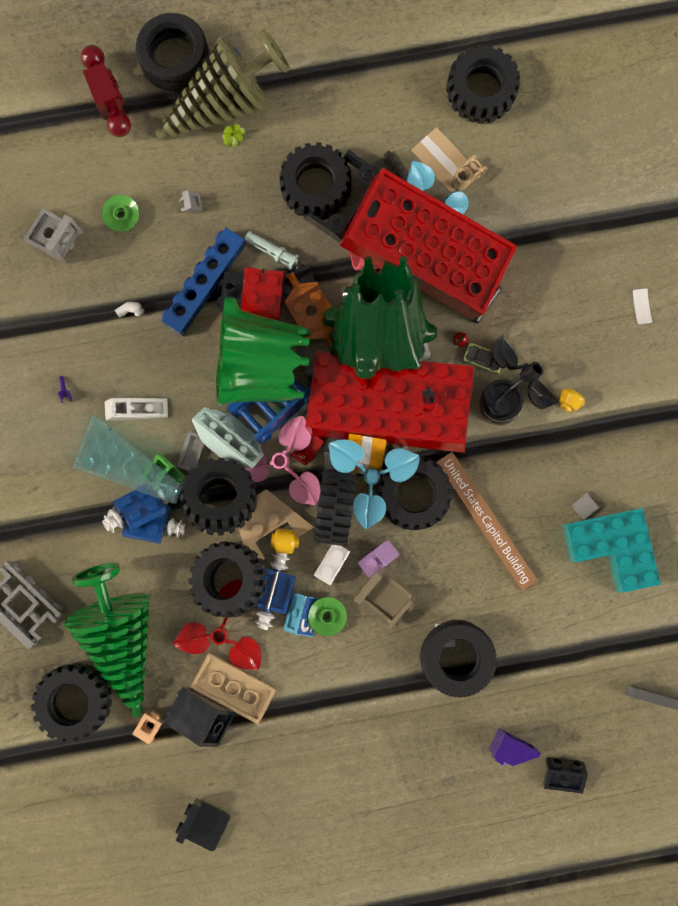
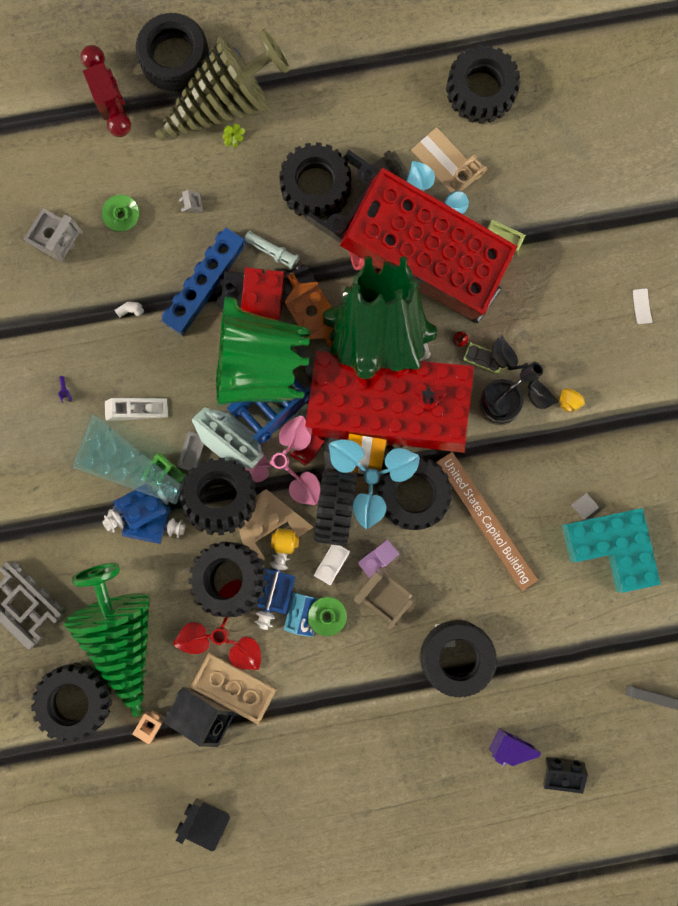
(507, 233): none -> yellowish green tile

